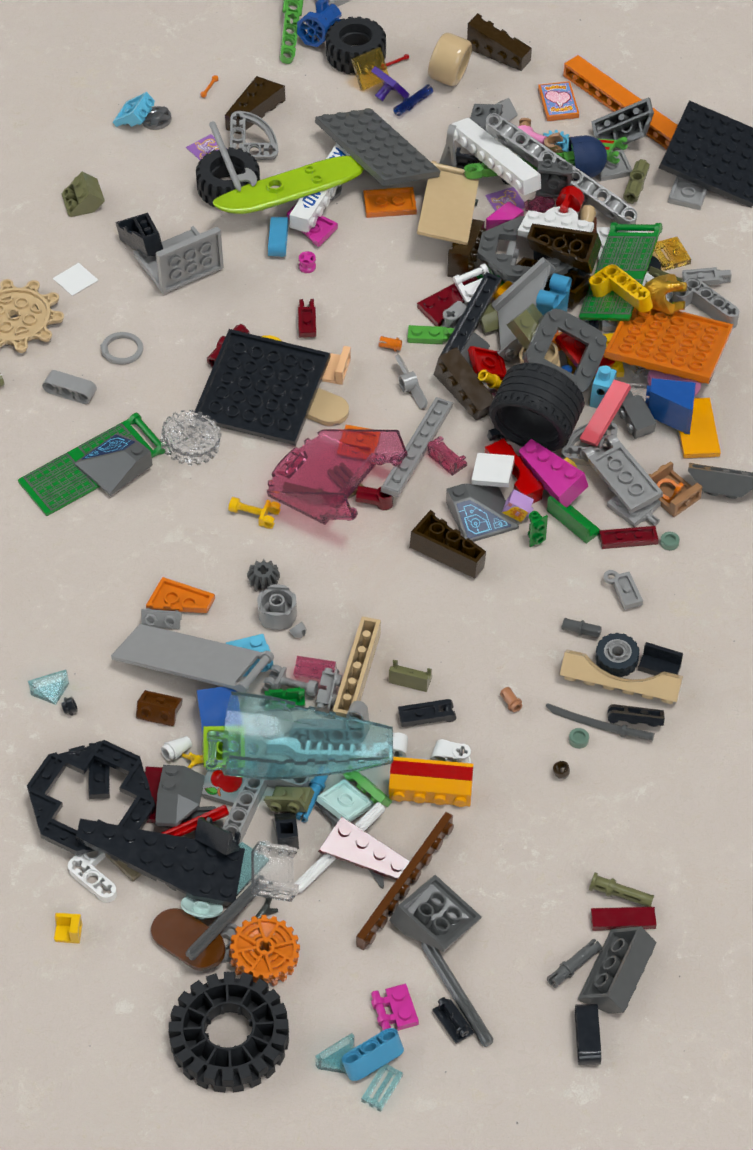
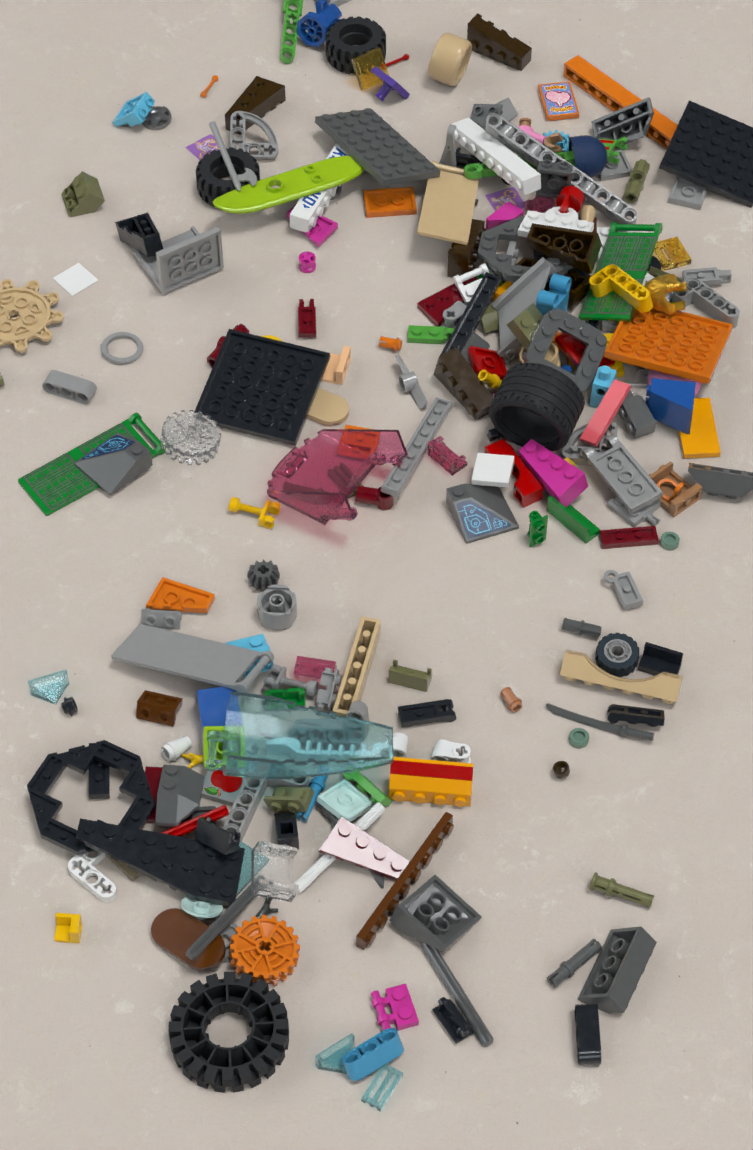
(278, 236): dark azure beam -> none
(298, 630): light grey hinge -> none
(408, 103): clear blue pin -> none
(447, 546): dark brown wedge -> none
(518, 506): lavender brick -> none
(623, 918): dark red tile -> none

